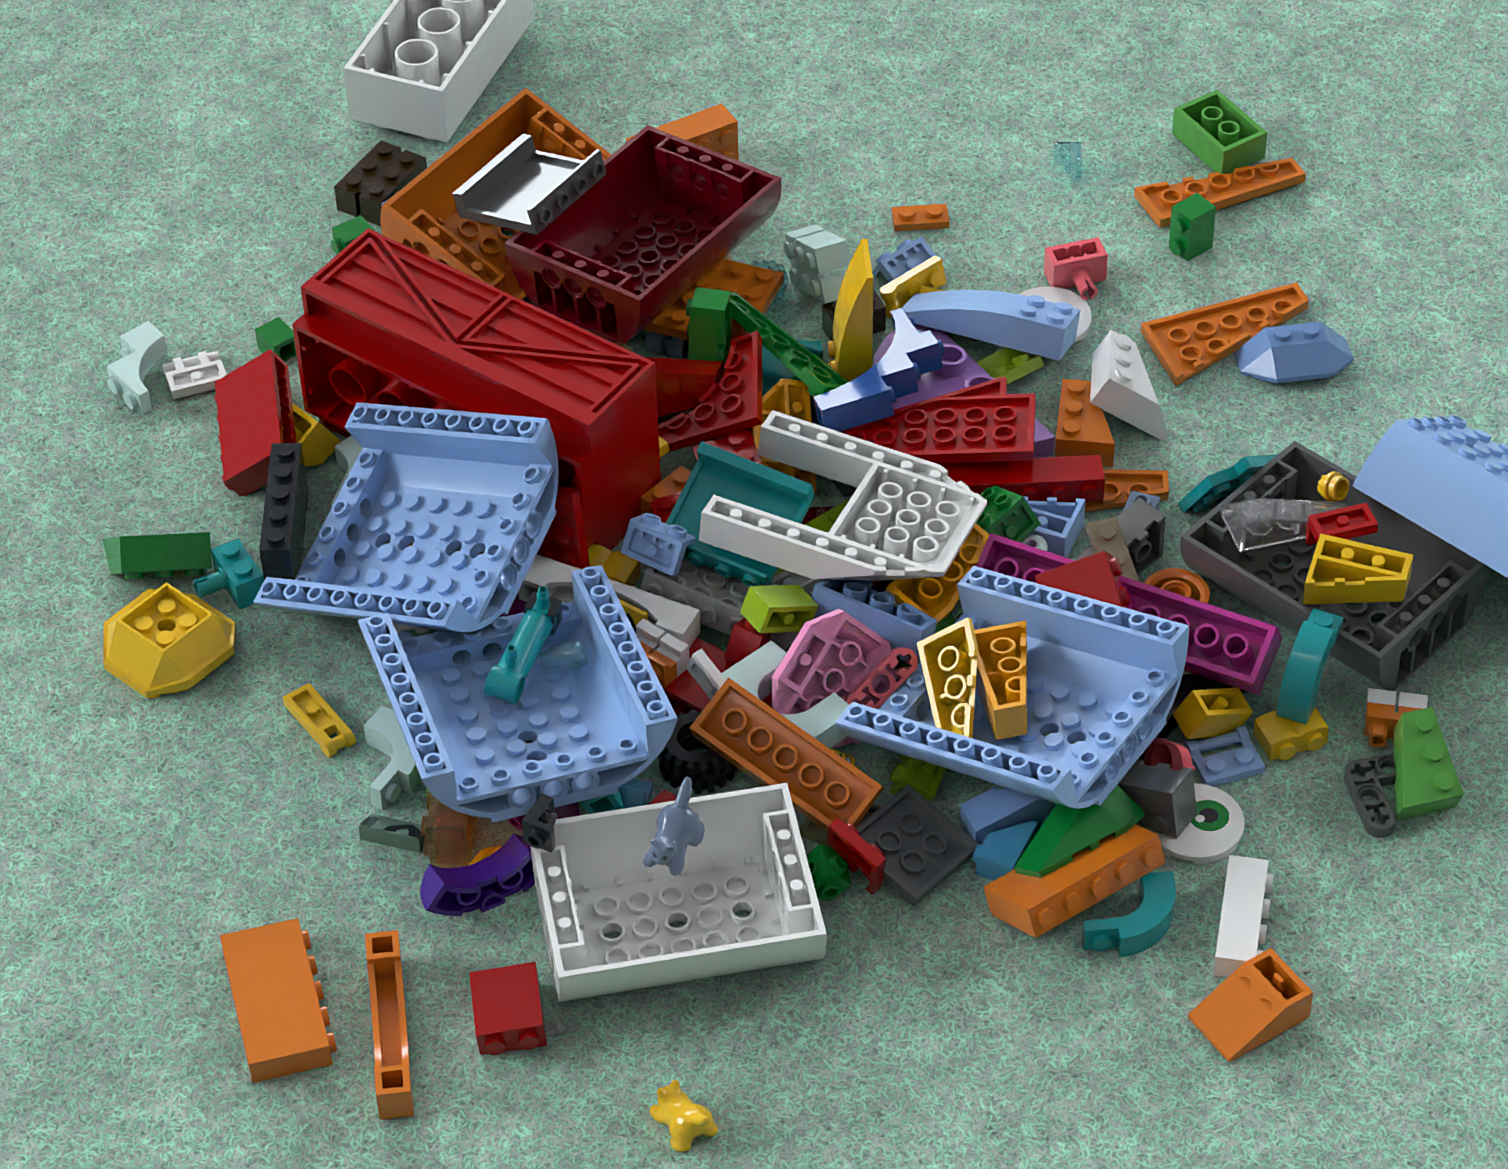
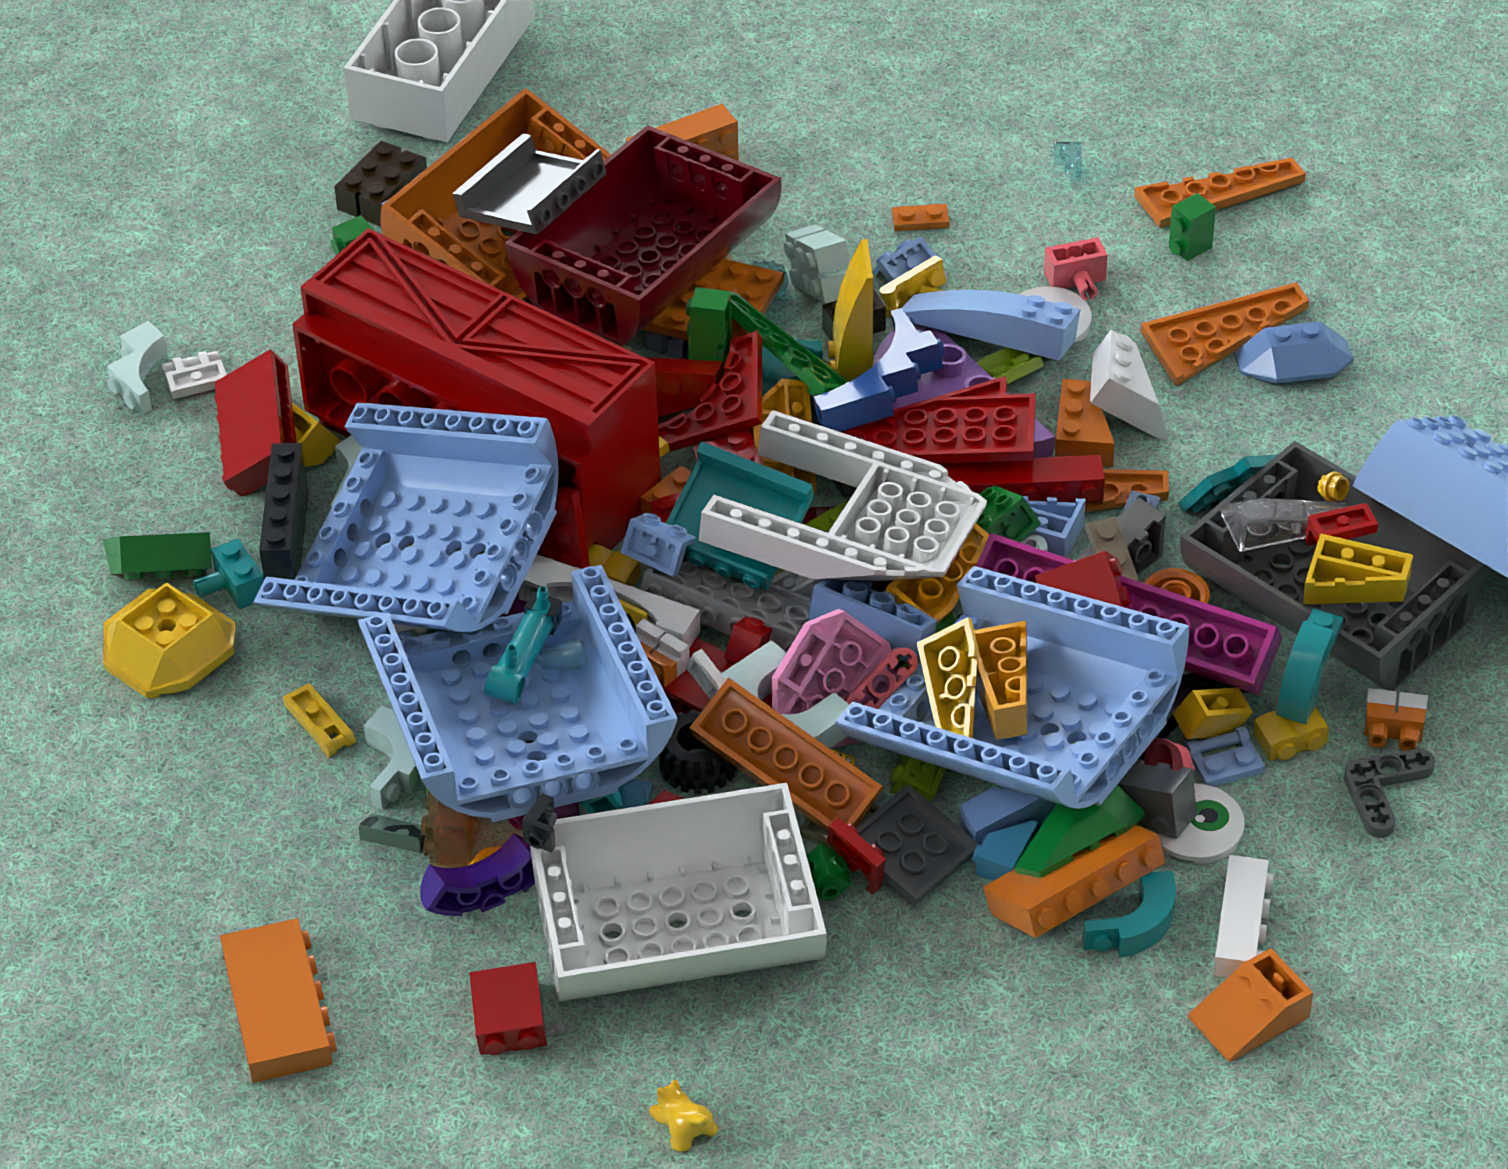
(277, 337): green brick -> none
(389, 1025): orange arch -> none
(676, 830): sand blue animal -> none
(778, 608): lime brick -> none
(1219, 132): bright green brick -> none
(1424, 767): bright green wedge -> none

